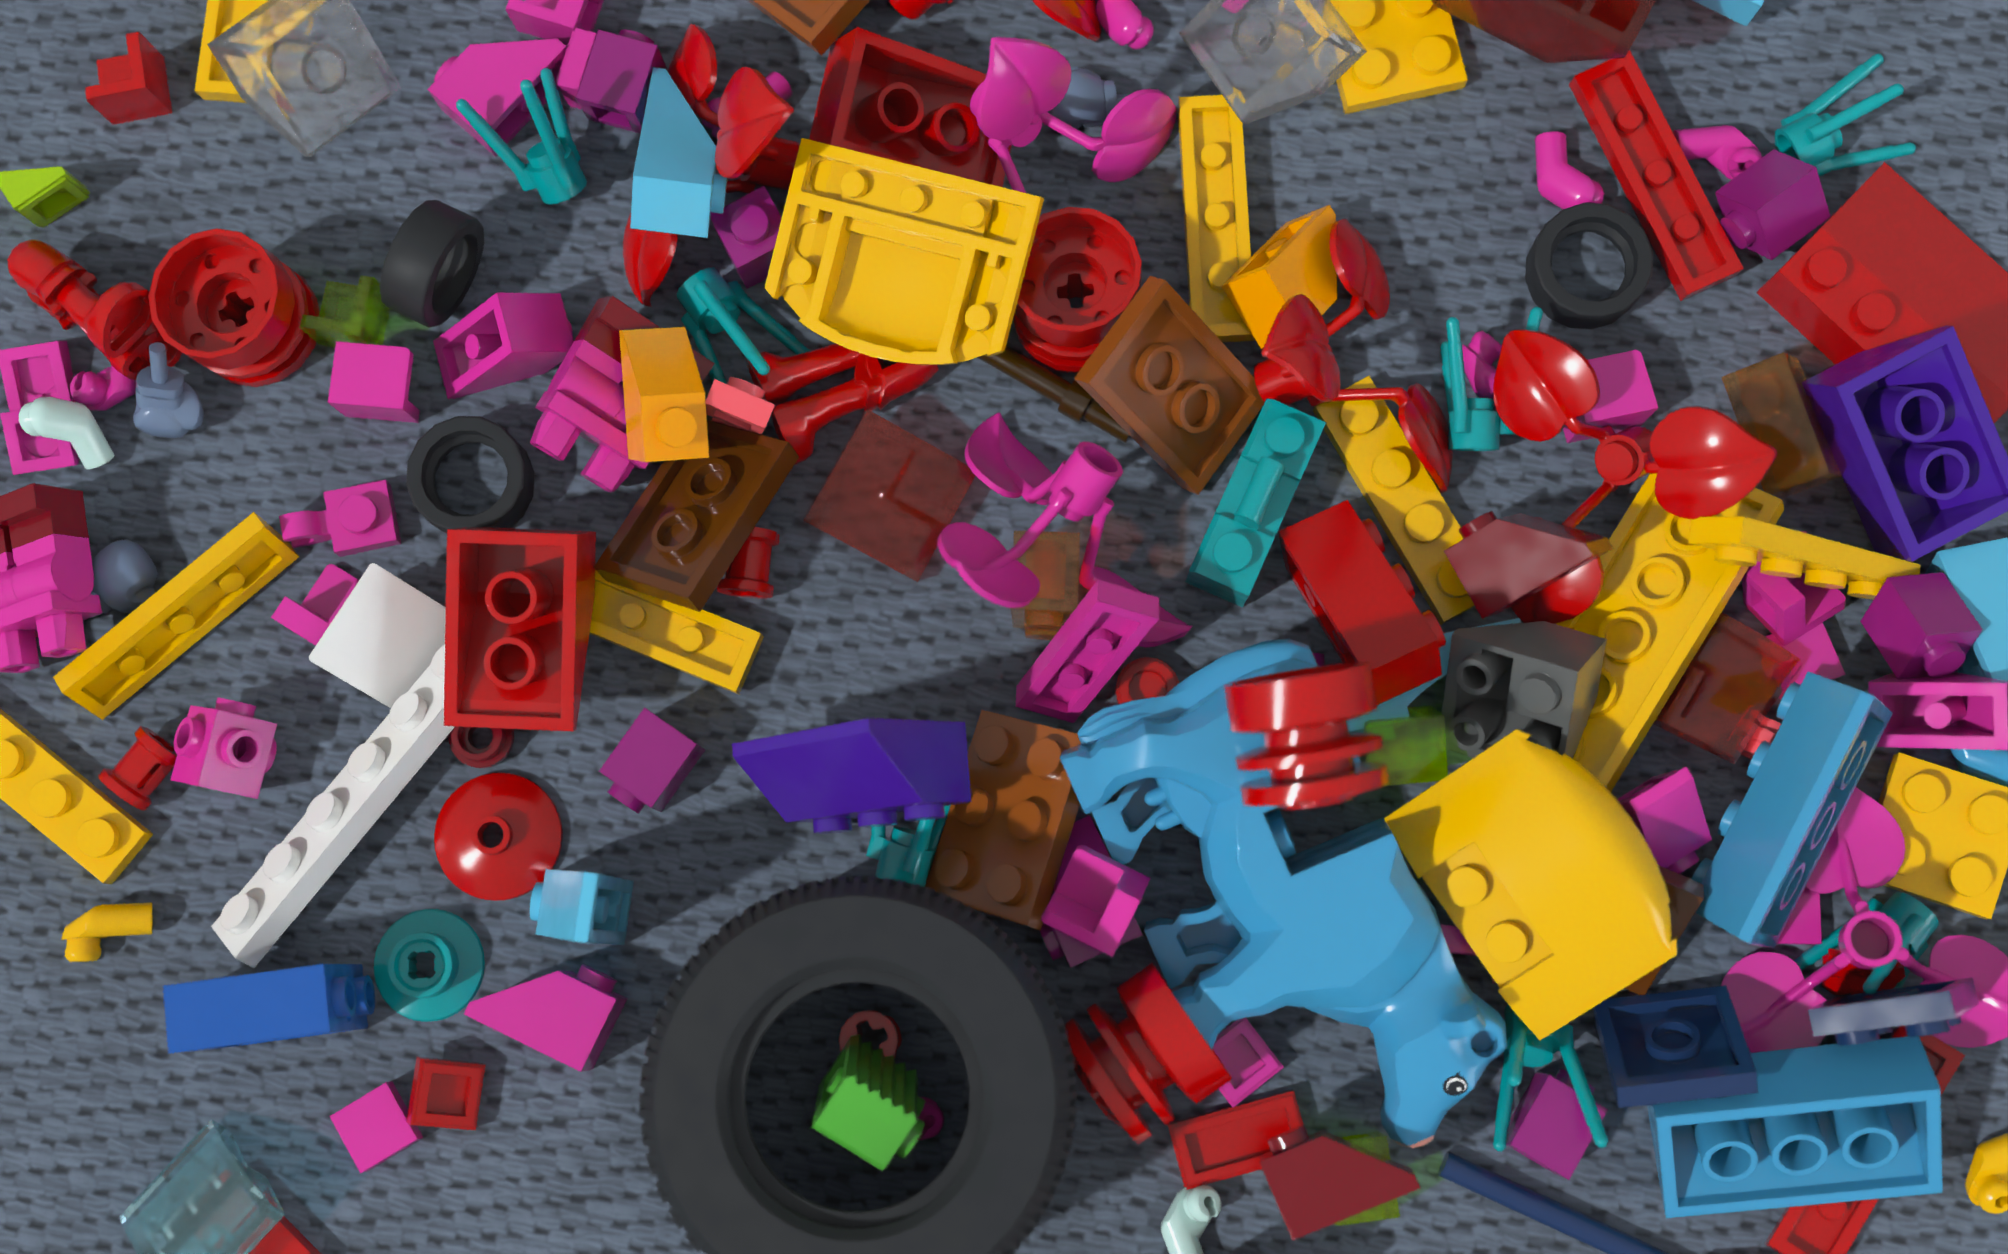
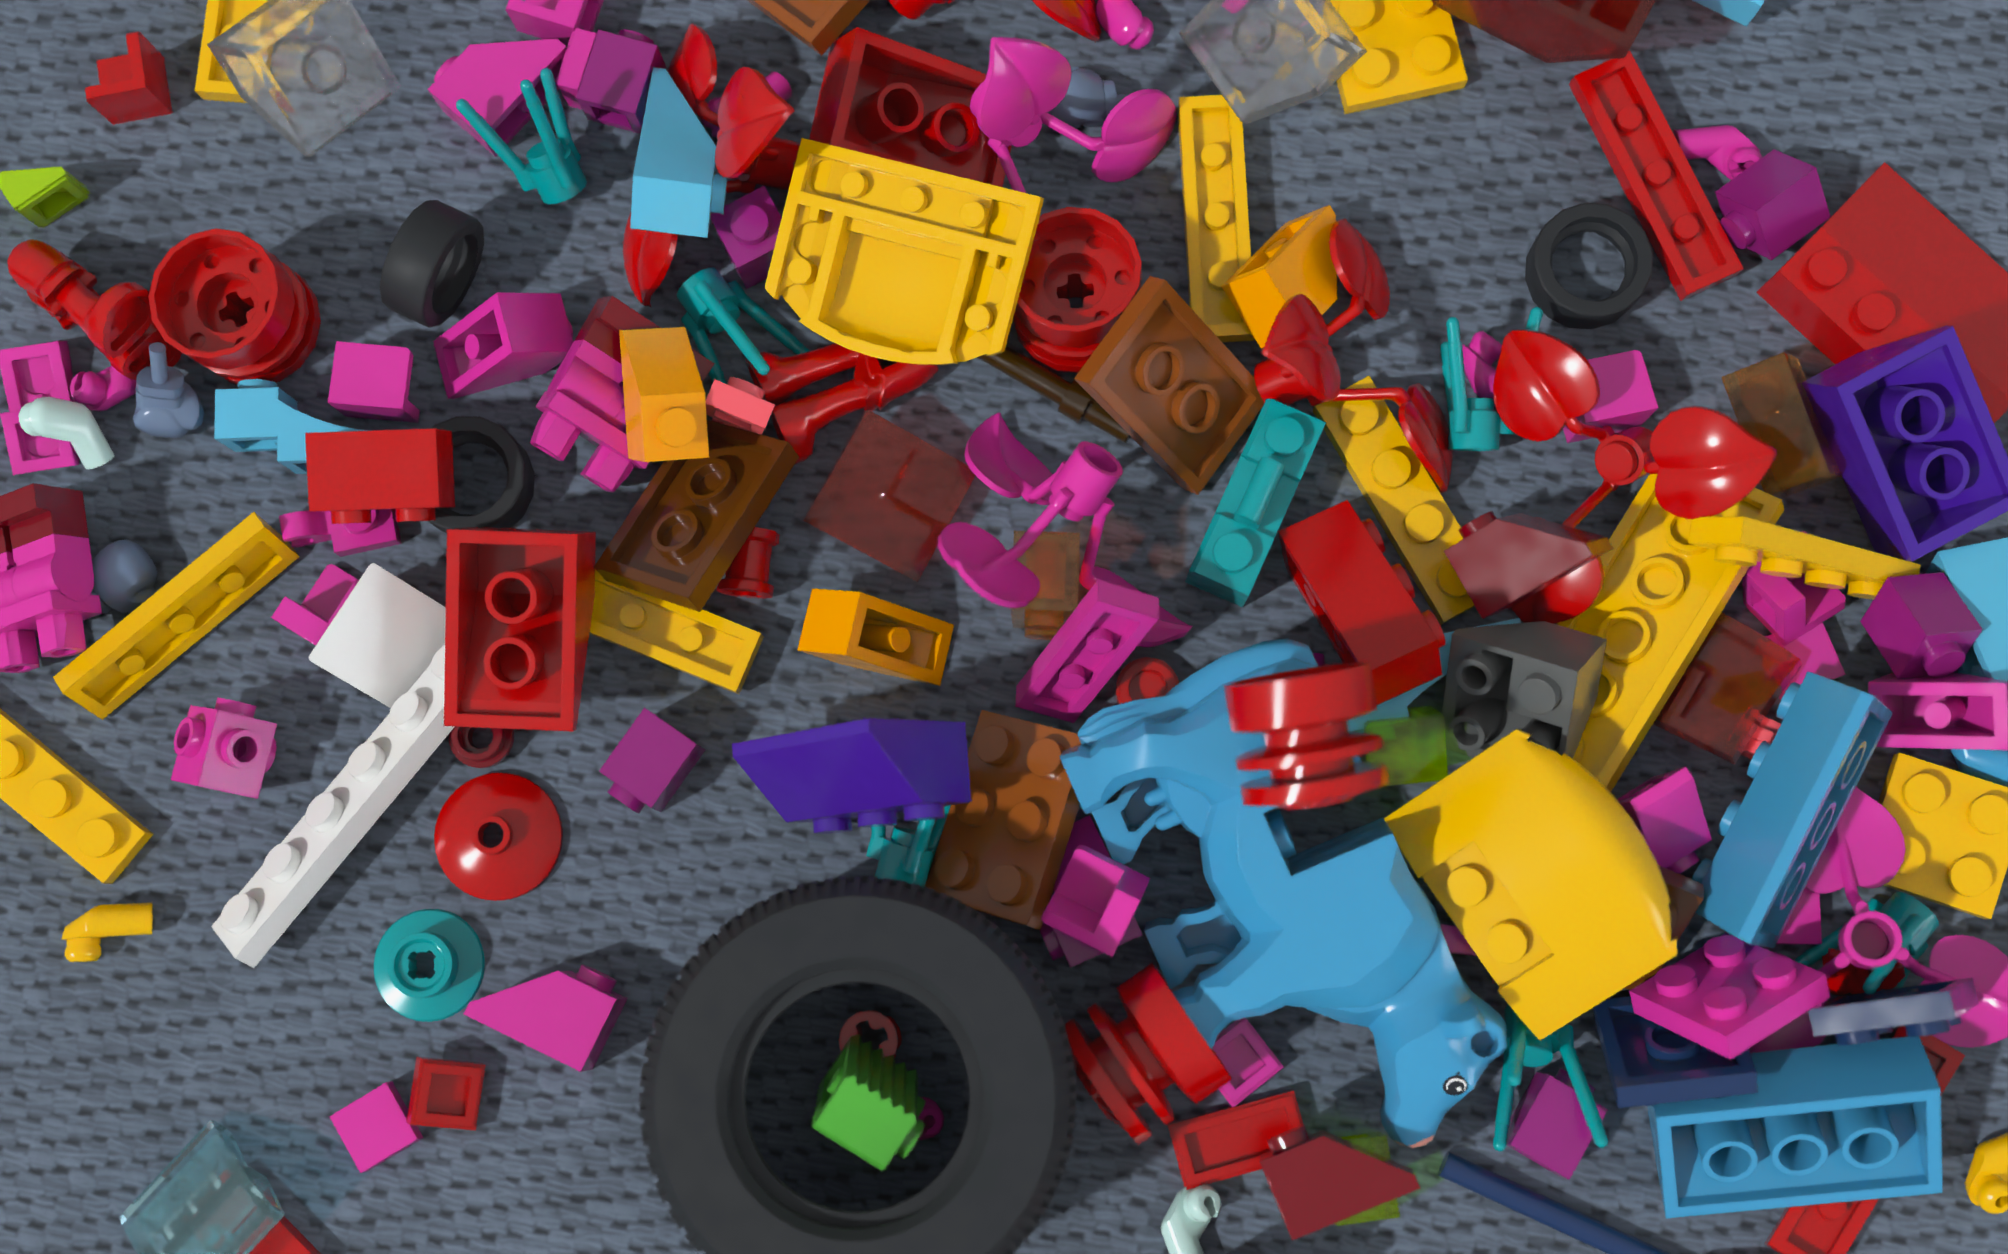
(140, 769): red bush -> none
(266, 419): none -> medium azure slope
(267, 1007): blue window -> none
(349, 314): clear neon green panel -> none
(380, 471): none -> red brick
(581, 907): medium azure slope -> none
(875, 635): none -> light orange slope
(1557, 179): dark pink arm -> none
(1729, 994): none -> dark pink plate
(1816, 137): teal plant -> none

